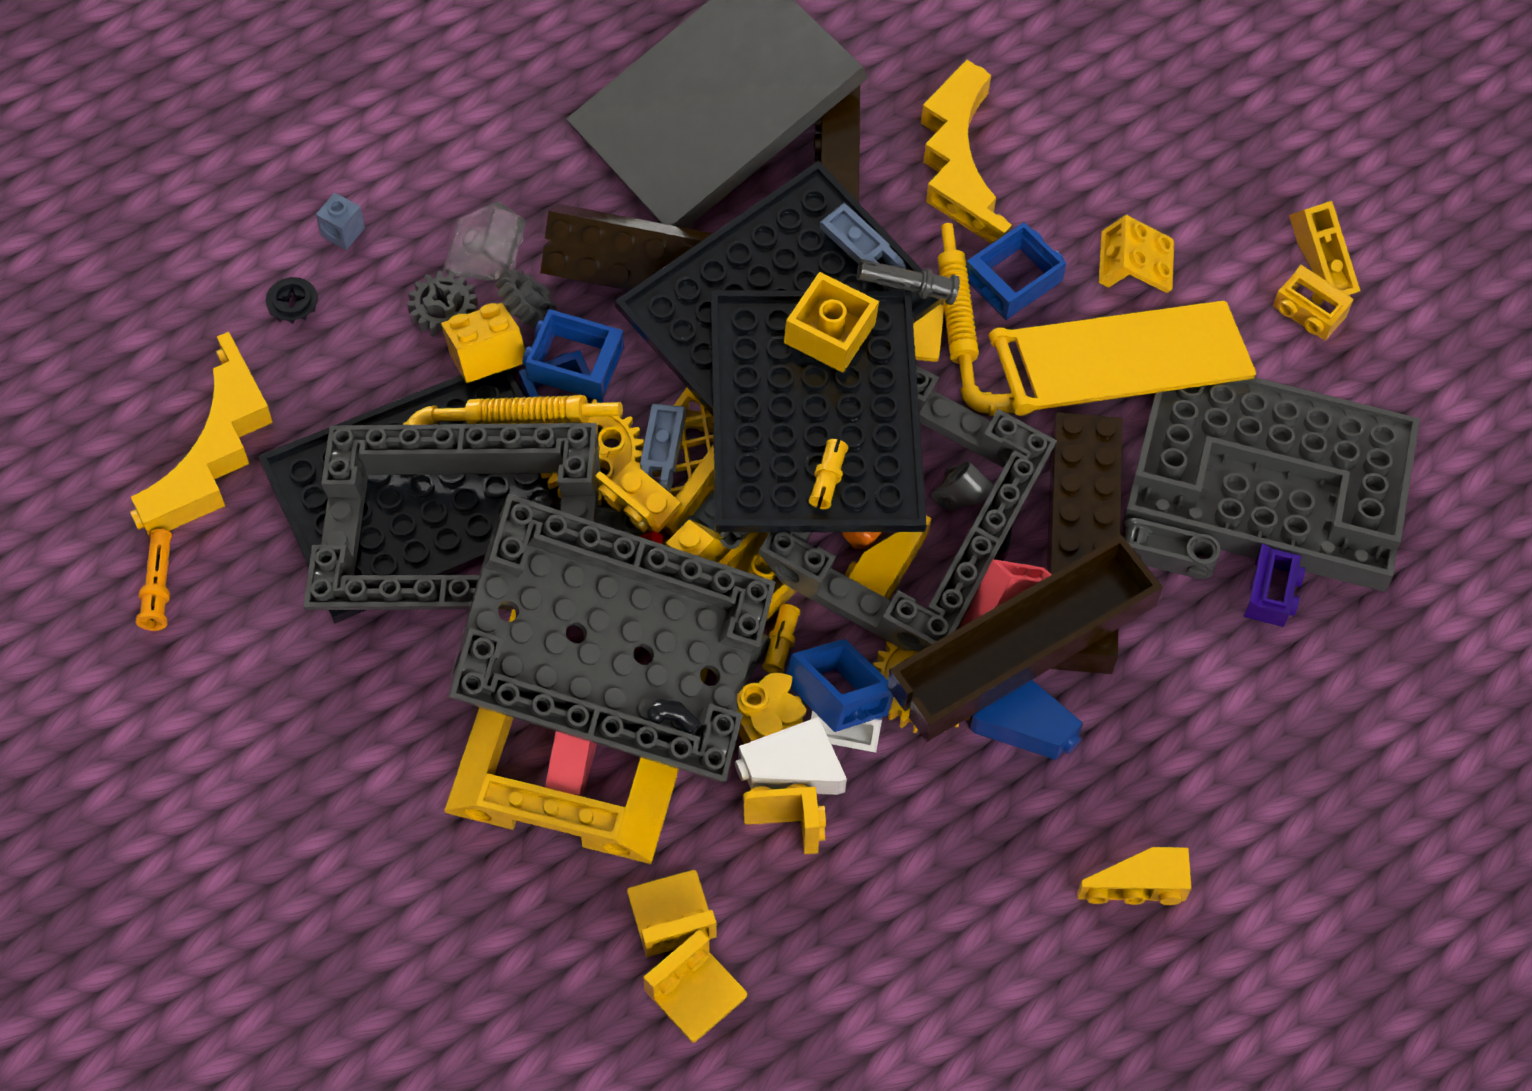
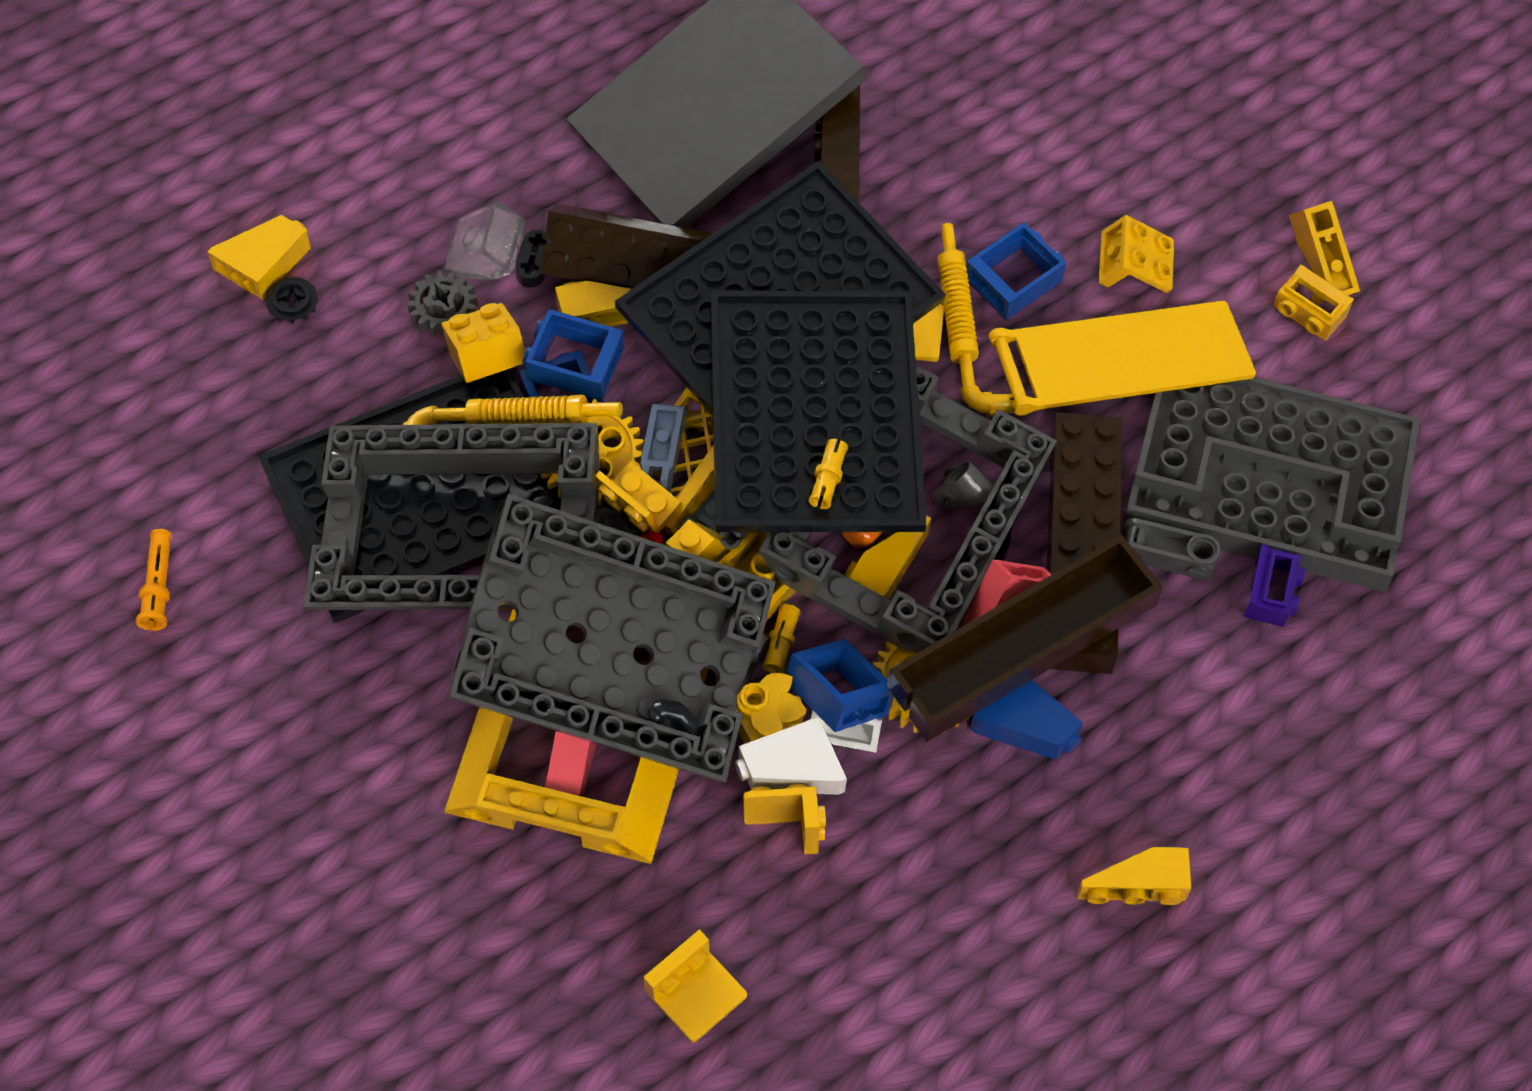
(190, 487): yellow arch -> none
(261, 254): none -> yellow slope
(340, 221): sand blue brick -> none
(524, 296): dark grey gear -> none
(527, 257): none -> black beam
(591, 301): none -> yellow slope
(670, 912): yellow bracket -> none
(831, 322): yellow brick -> none
(858, 237): sand blue hinge -> none
(923, 283): dark grey pin -> none
(958, 185): yellow arch -> none

